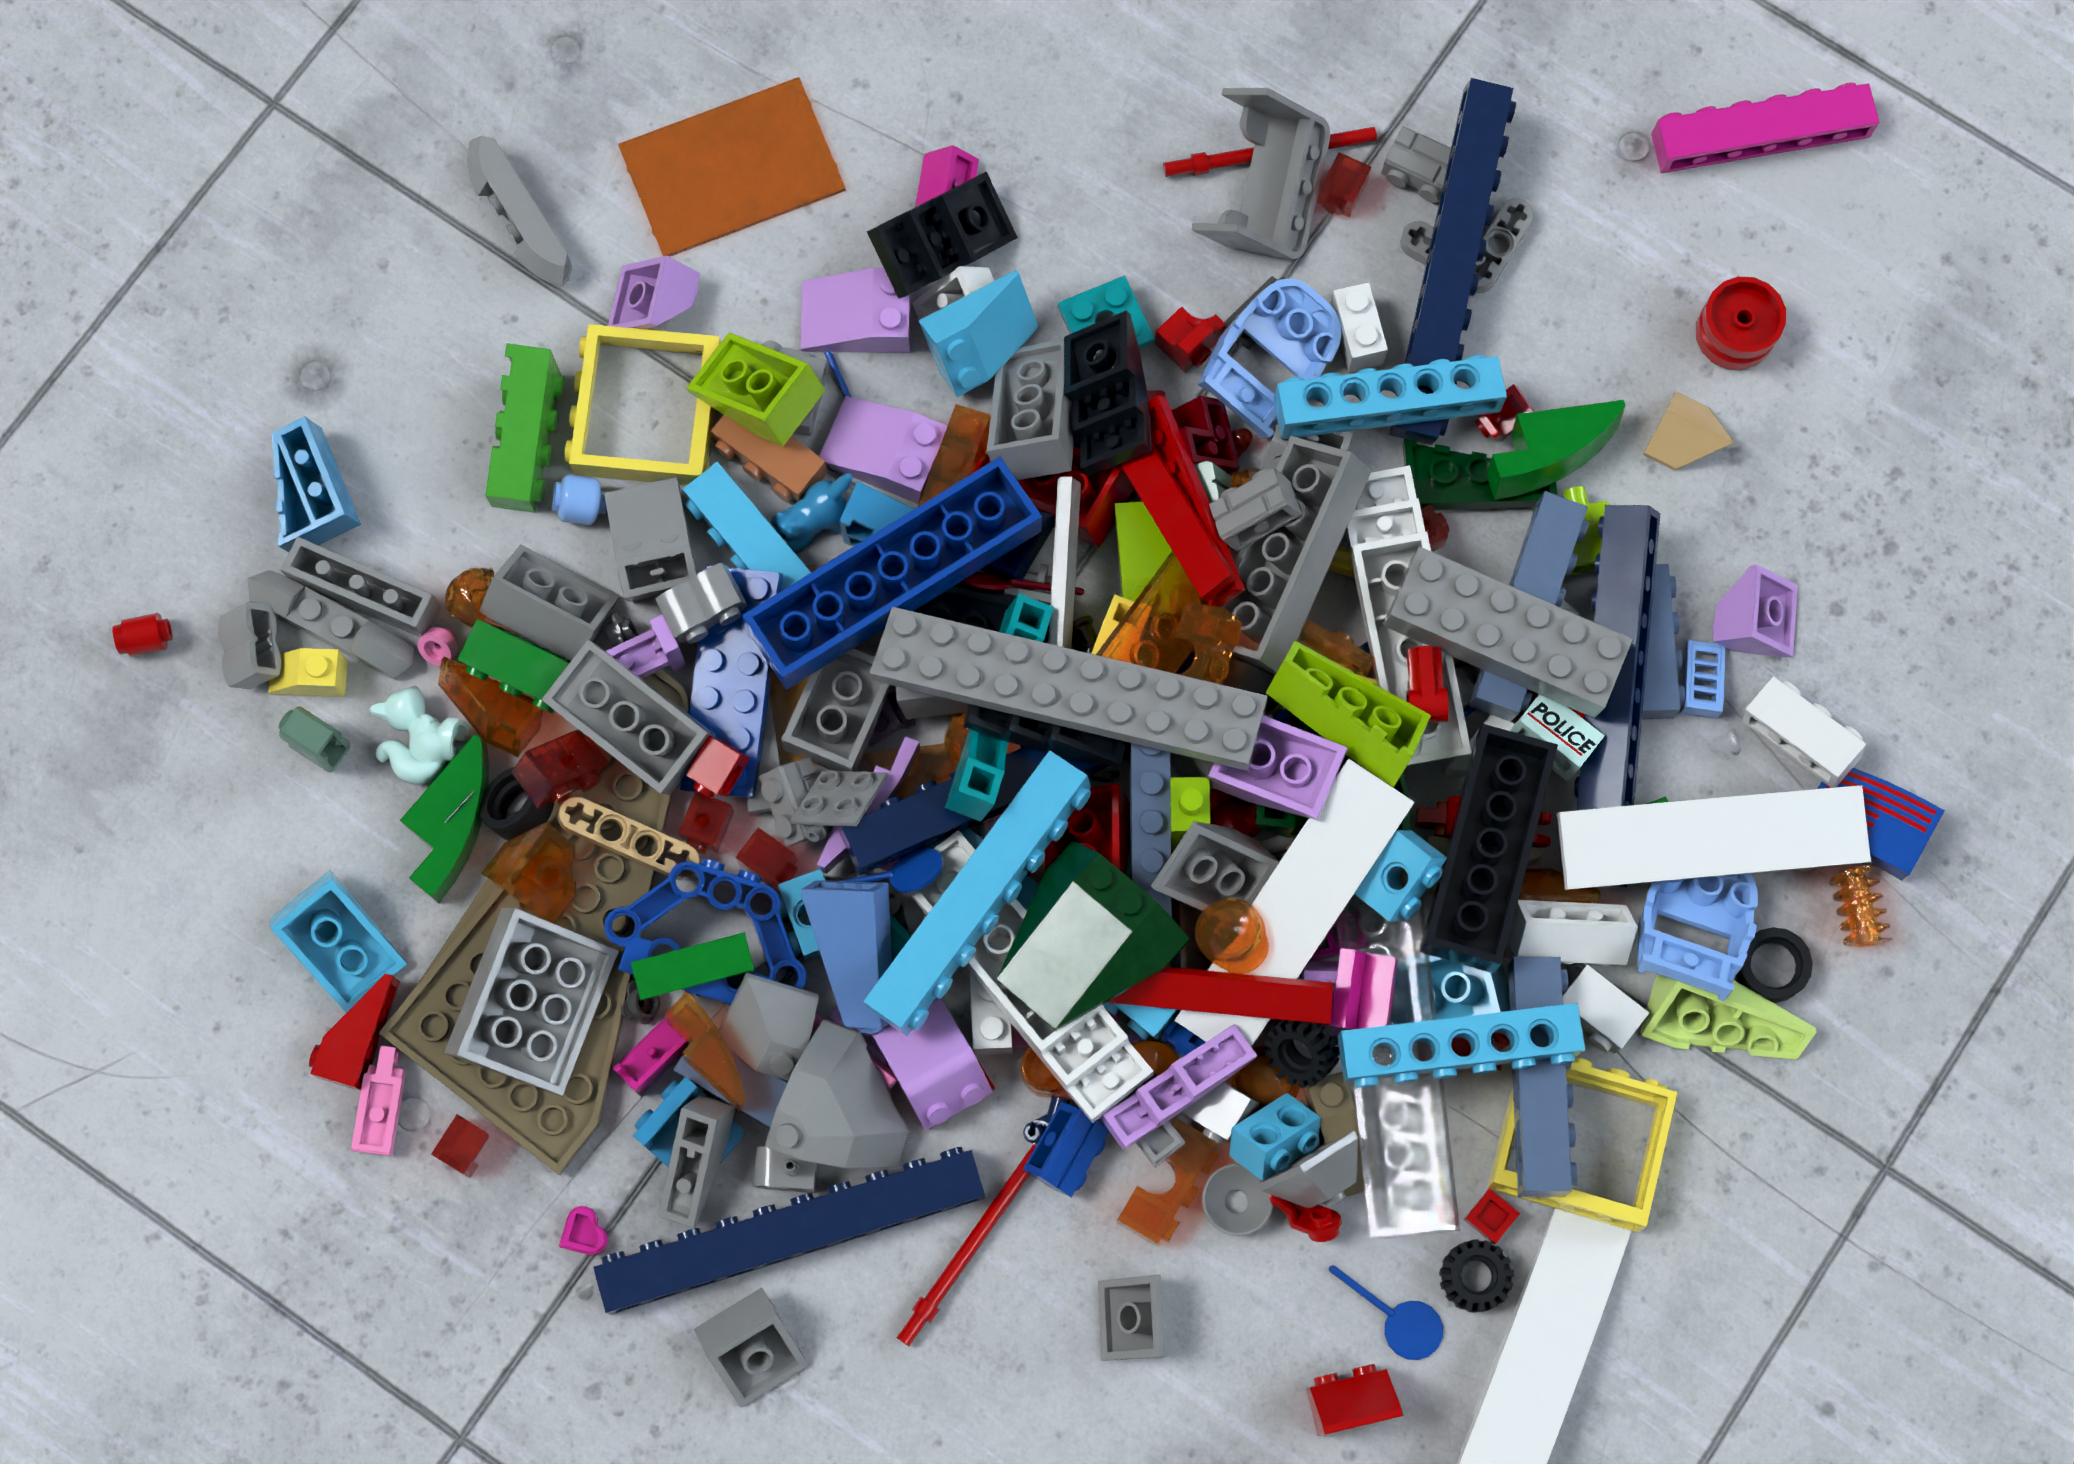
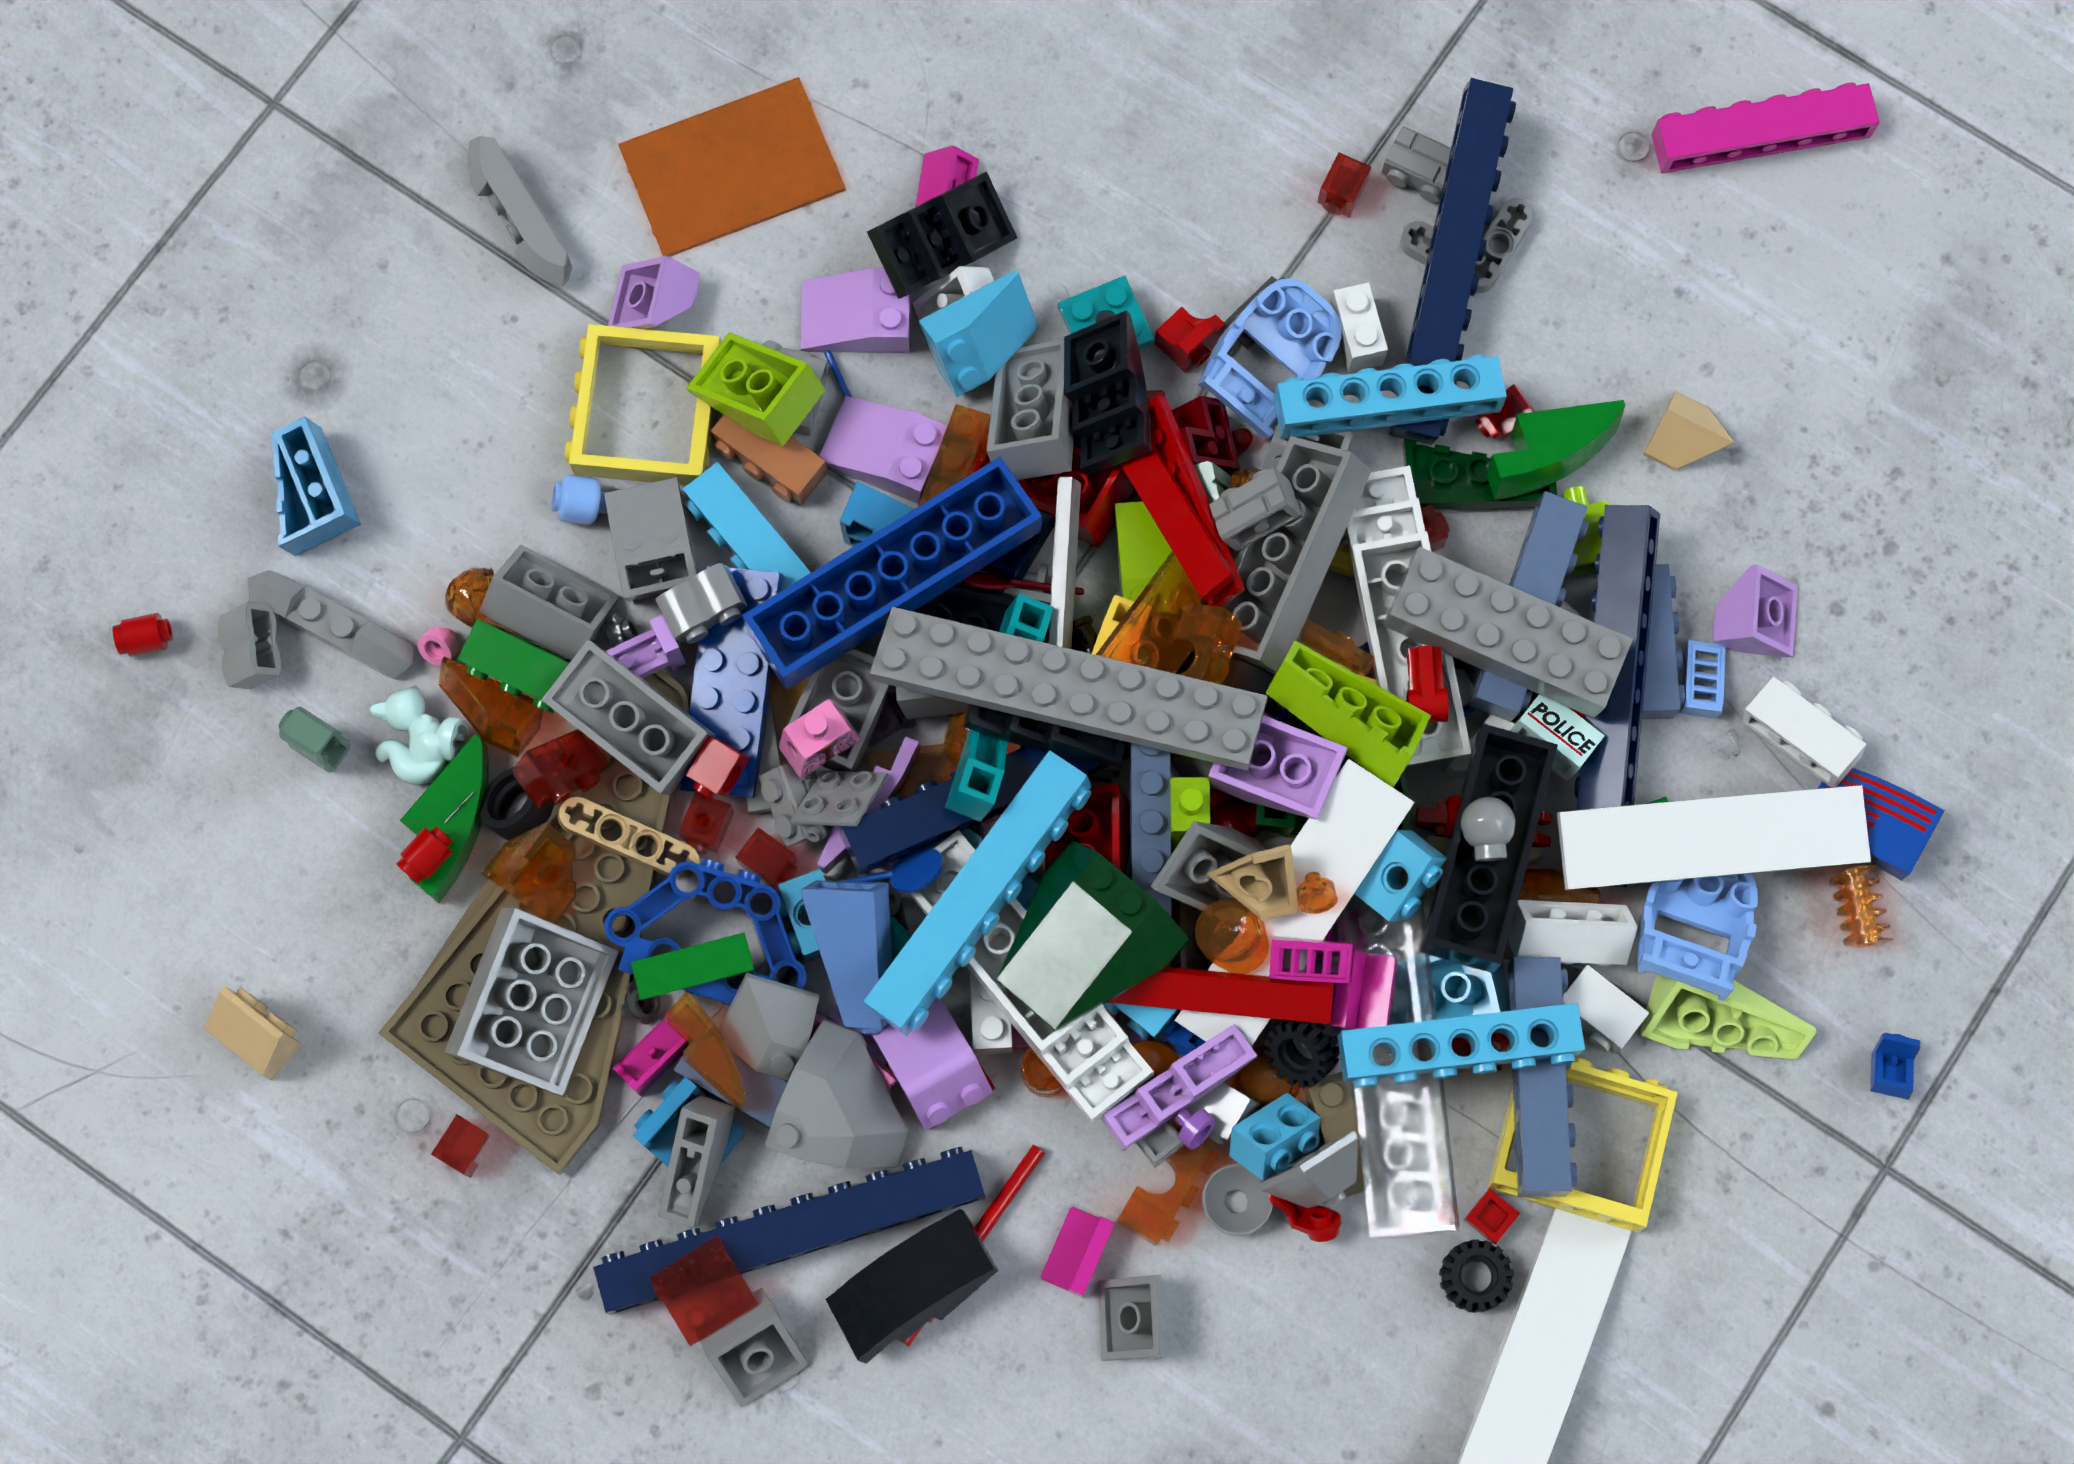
(256, 1038): none -> tan slope
(311, 673): light yellow slope -> none
(336, 940): medium azure slope -> none
(354, 1039): red slope -> none
(361, 587): light grey brick -> none
(379, 1105): bright pink hinge -> none
(425, 854): none -> red brick
(524, 428): bright green wedge -> none
(583, 1233): dark pink tile -> none
(703, 1290): none -> clear red hinge
(784, 1172): light grey piece -> none
(815, 512): dark azure animal -> none
(817, 738): none -> bright pink torso
(911, 1285): none -> black slope
(1035, 1129): dark blue arm -> none
(1066, 1150): blue brick -> none
(1077, 1251): none -> dark pink panel
(1194, 1127): none -> medium lavender tile
(1201, 162): red bar -> none
(1262, 882): none -> tan slope
(1277, 954): none -> dark pink slope
(1281, 176): light grey windscreen -> none
(1316, 894): none -> clear orange tile
(1353, 1401): red slope -> none
(1411, 1327): blue piece -> none
(1488, 828): none -> light grey piece
(1740, 323): red wheel -> none
(1801, 957): black tyre -> none
(1893, 1065): none -> blue bracket

